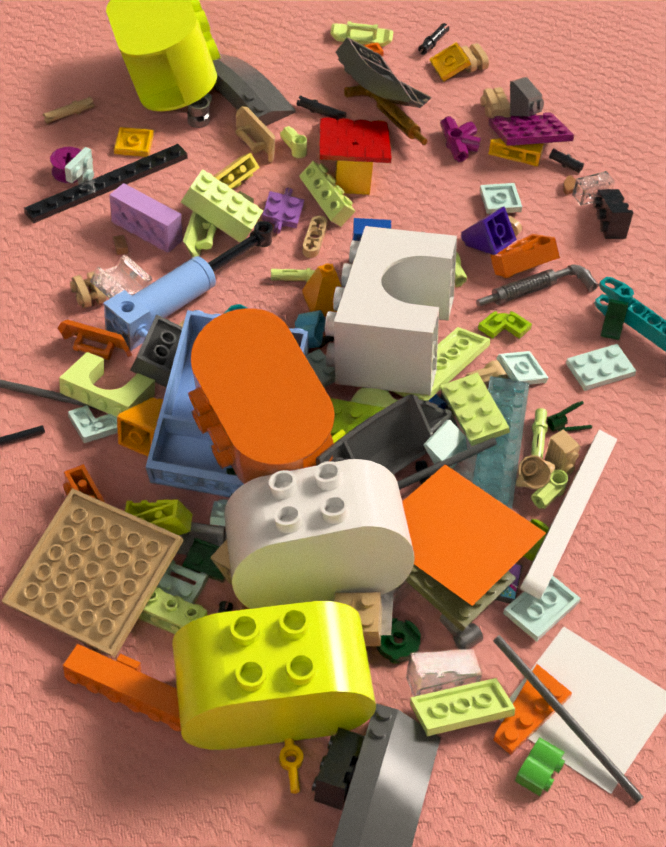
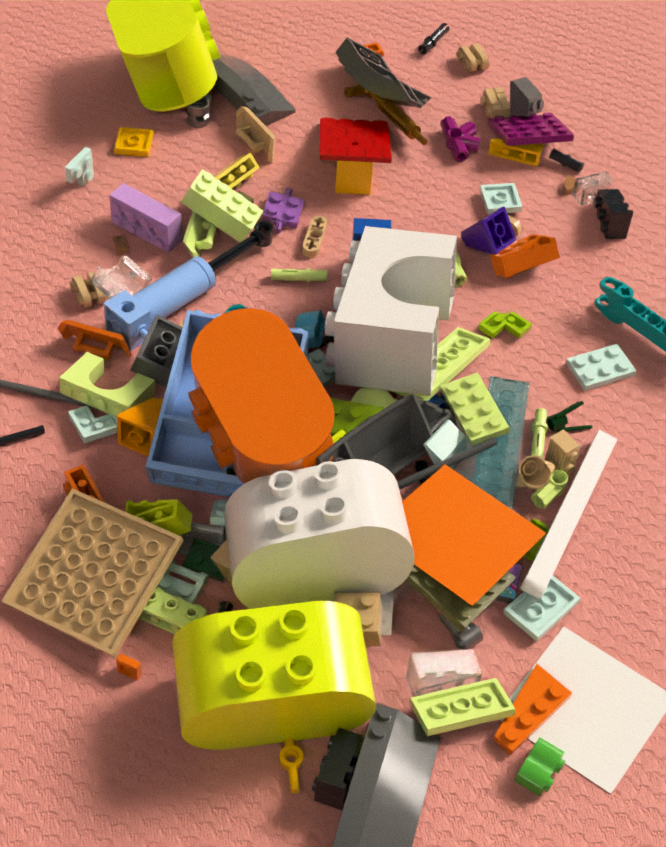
(60, 159): magenta piece -> none
(75, 107): tan pin -> none
(105, 183): black plate -> none
(123, 685): orange brick -> none
(296, 142): yellowish green piece -> none
(315, 106): black pin -> none
(321, 288): light orange slope -> none
(327, 193): yellowish green brick -> none
(361, 33): yellowish green piece -> none
(400, 651): dark green plate -> none
(450, 61): yellow plate -> none
(491, 369): tan piece -> none
(522, 367): light aqua plate -> none
(537, 282): flat silver piece -> none
(568, 719): dark grey piece -> none
(614, 319): dark green plate -> none

